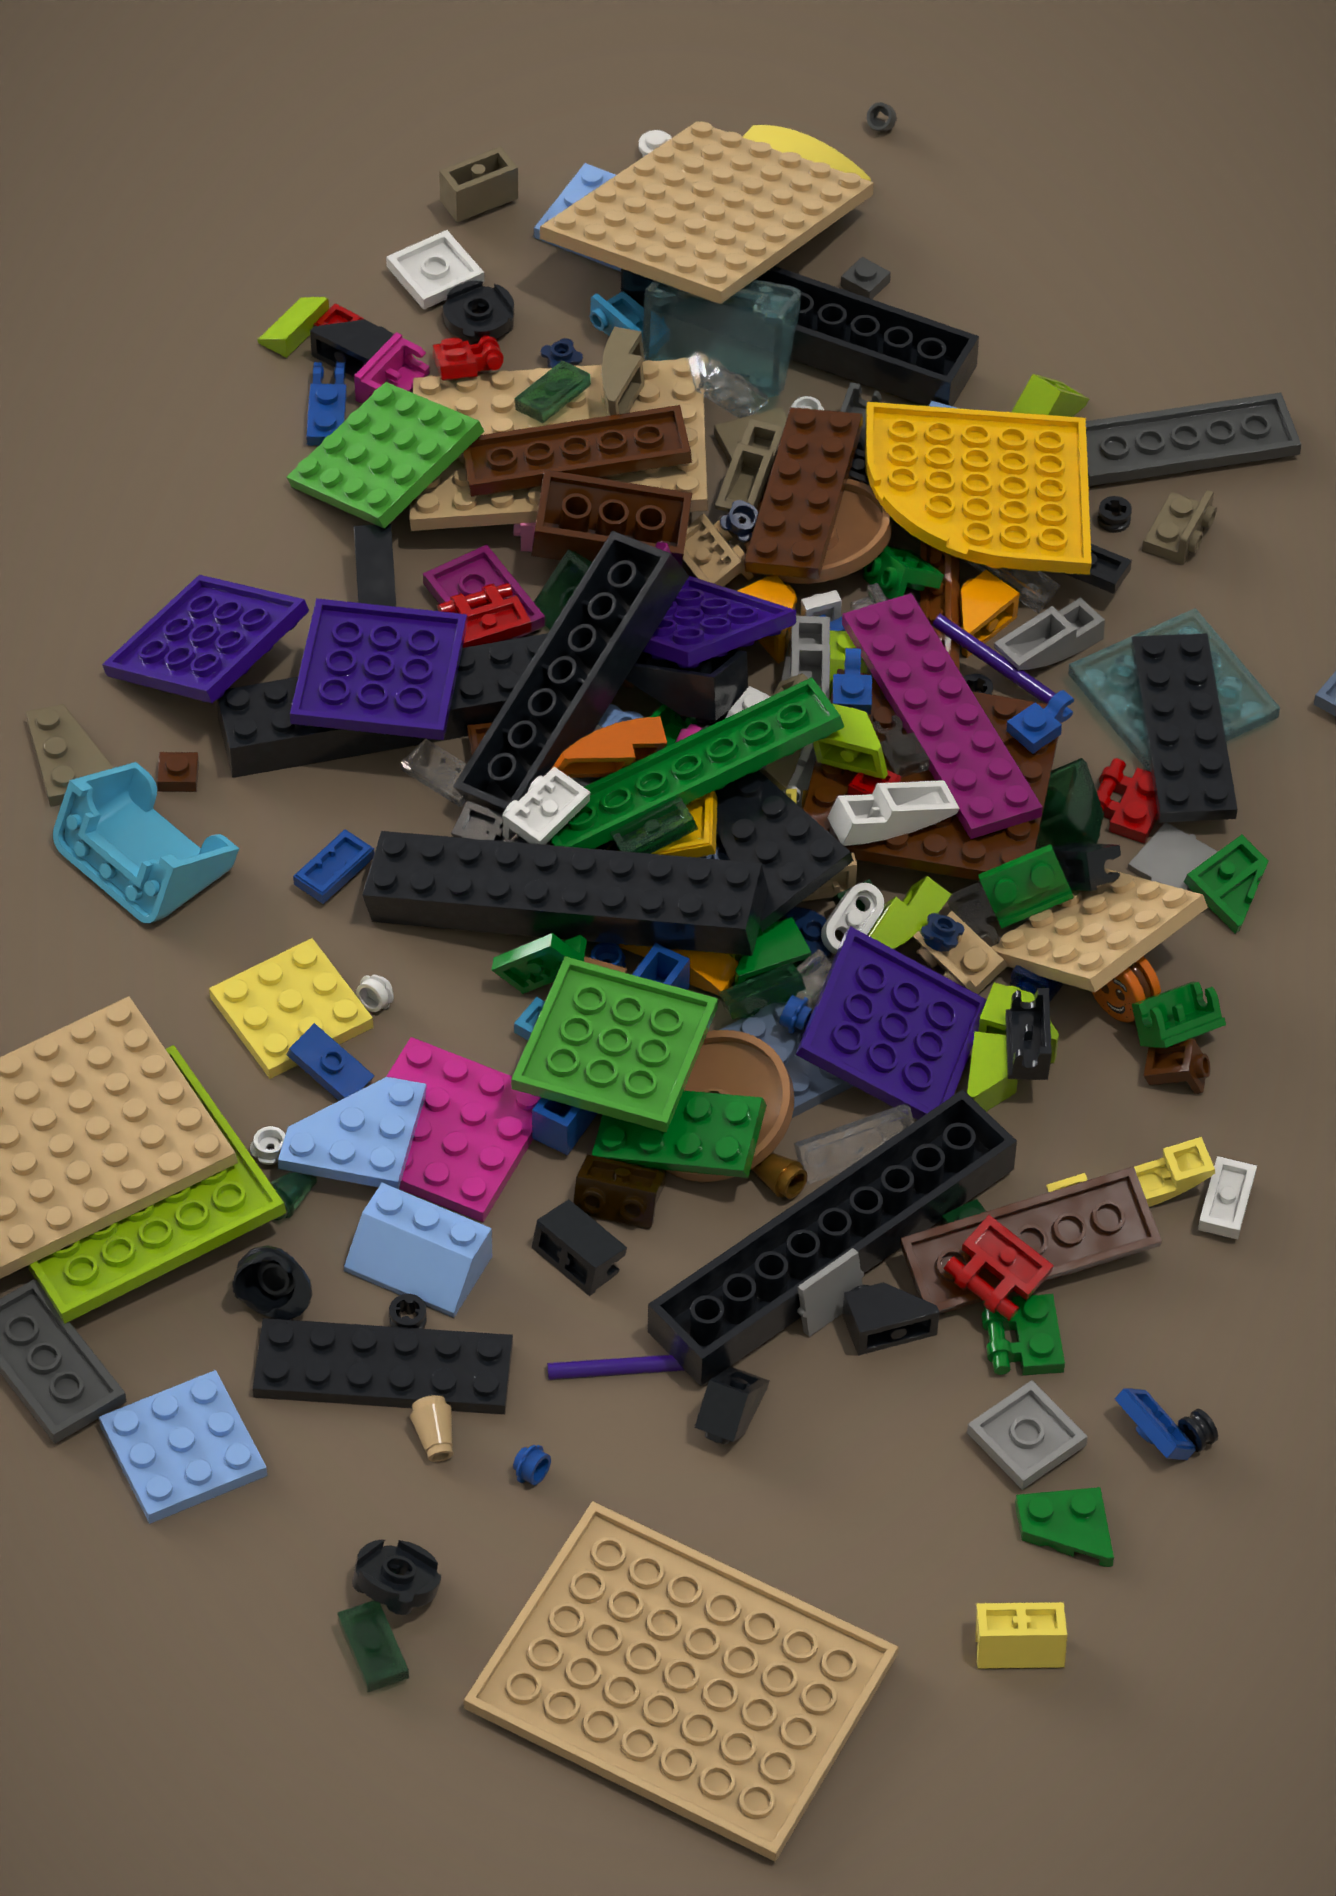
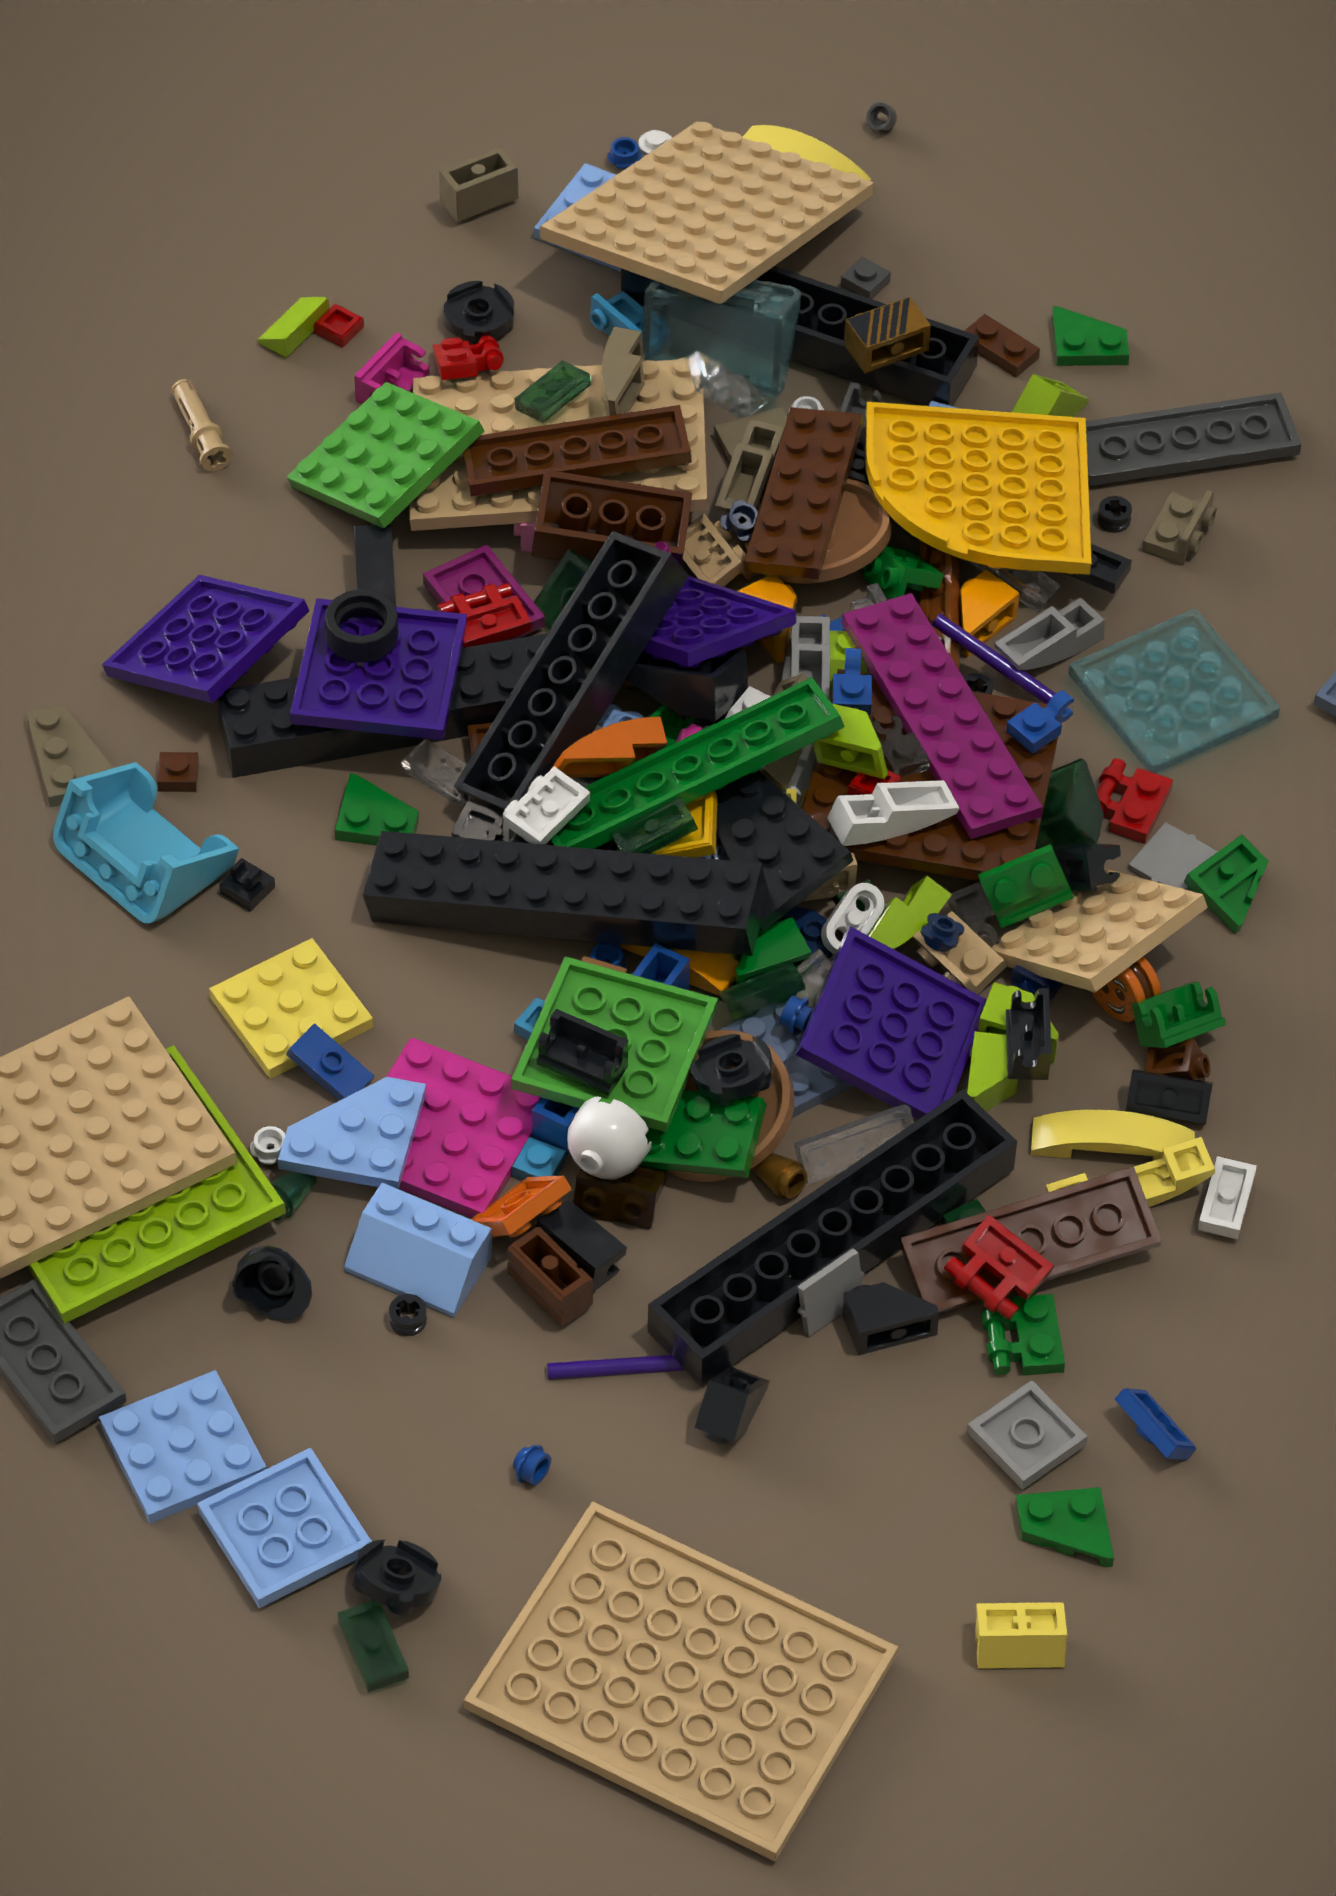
(204, 435): none -> tan pin
(246, 884): none -> black tile
(284, 1527): none -> light blue plate
(326, 404): blue hinge -> none
(334, 866): blue plate -> none
(348, 343): black slope -> none
(361, 603): none -> black tyre
(370, 810): none -> green wing
(375, 993): white plate -> none
(382, 1365): black plate -> none
(433, 268): white plate -> none
(434, 1426): tan cone -> none
(516, 1208): none -> orange plate
(537, 961): green bracket -> none
(538, 1160): none -> dark azure plate
(550, 1276): none -> reddish brown brick
(561, 351): dark blue plate -> none
(583, 1052): none -> black hinge
(608, 1139): none -> white cylinder
(624, 152): none -> blue plate
(751, 1071): none -> black plate
(820, 604): white plate -> none
(887, 334): none -> pearl gold brick
(1003, 346): none -> reddish brown plate
(1087, 341): none -> green wing
(1104, 1132): none -> light yellow slope
(1169, 1096): none -> black plate
(1183, 728): black plate -> none
(1199, 1429): black bush -> none

